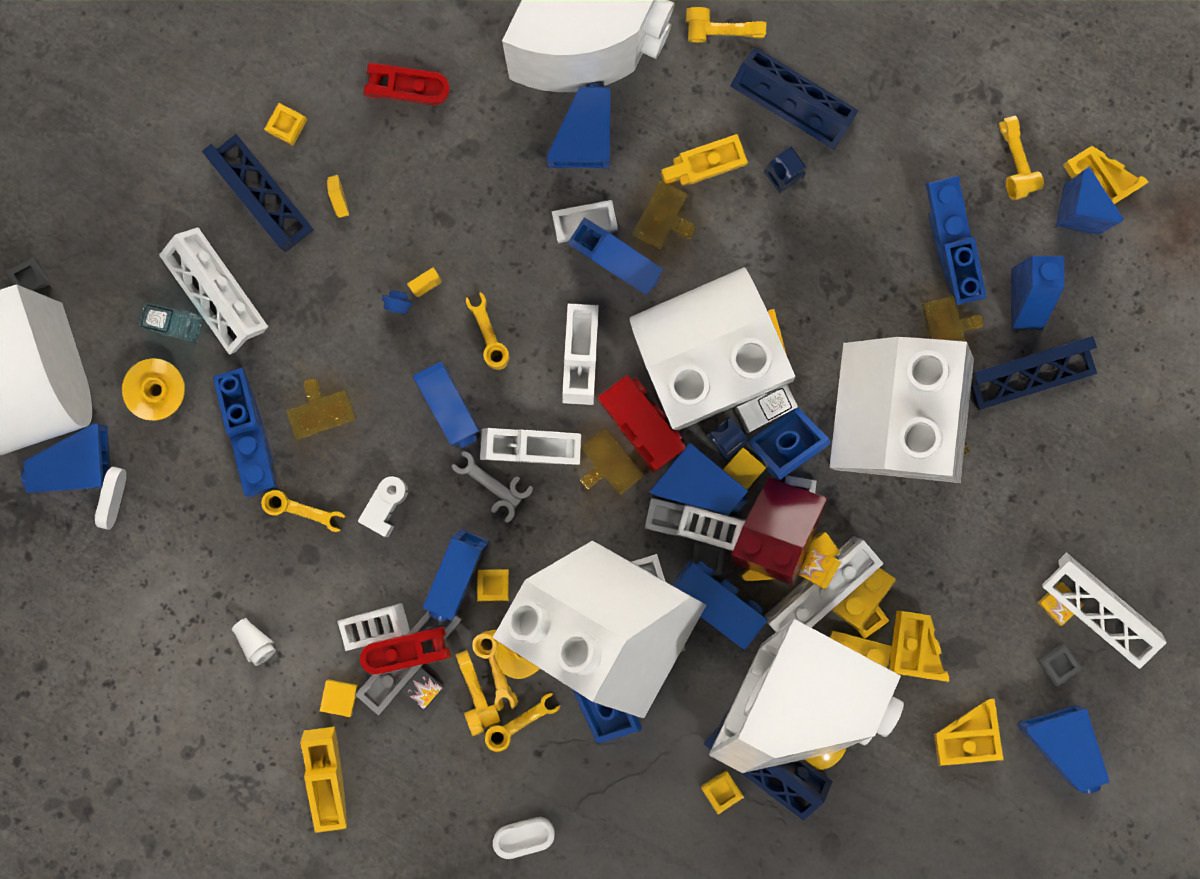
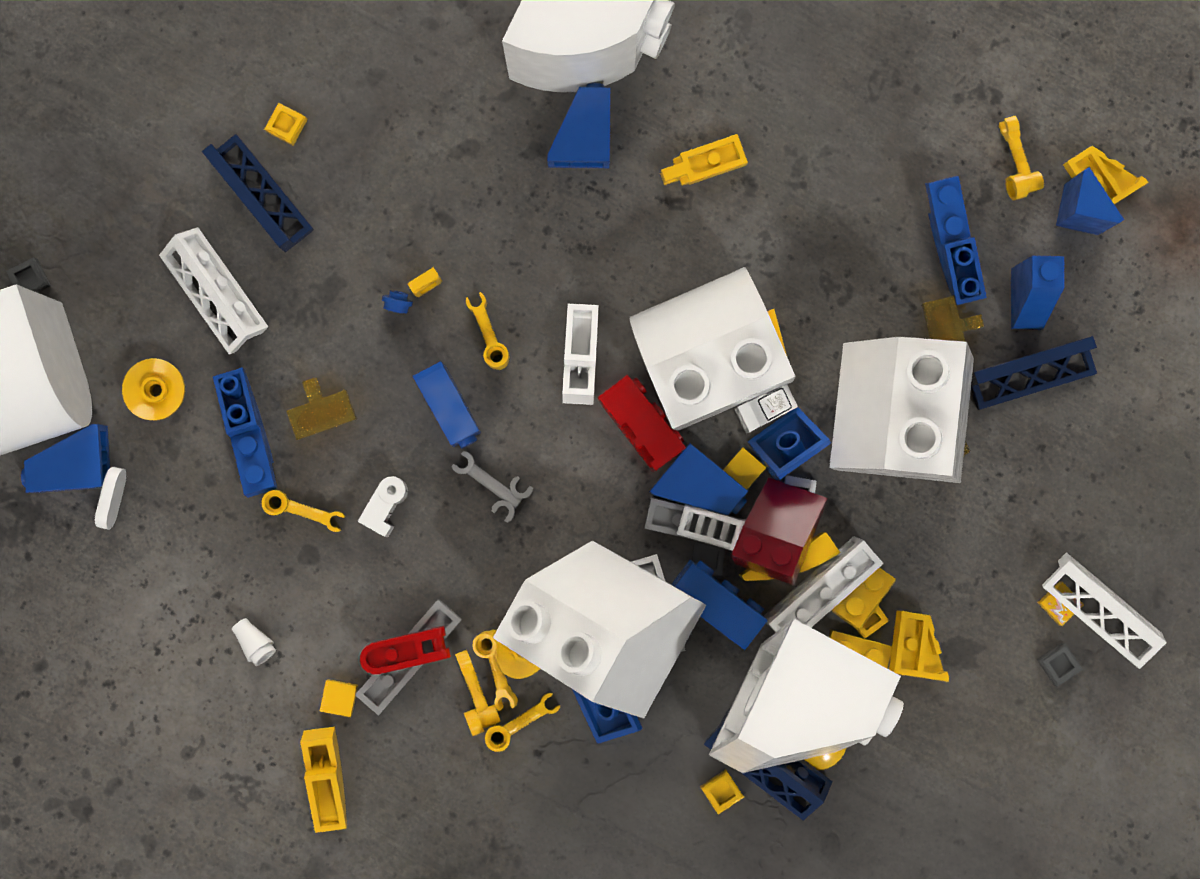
(170, 322): clear light blue leg -> none
(337, 196): yellow tile -> none
(398, 621): white slope -> none
(406, 85): red plate -> none
(422, 688): tile -> none
(455, 575): blue slope -> none
(493, 585): yellow tile -> none
(523, 838): white tile -> none
(530, 446): white slope -> none
(568, 220): white tile -> none
(609, 463): clear yellow plate -> none
(615, 256): blue slope -> none
(662, 216): clear yellow plate -> none
(699, 26): yellow brick -> none
(727, 438): dark blue leg -> none
(785, 169): dark blue leg -> none
(792, 99): dark blue fence -> none
(819, 568): yellow tile -> none
(970, 737): yellow wing -> none
(1069, 746): blue slope -> none

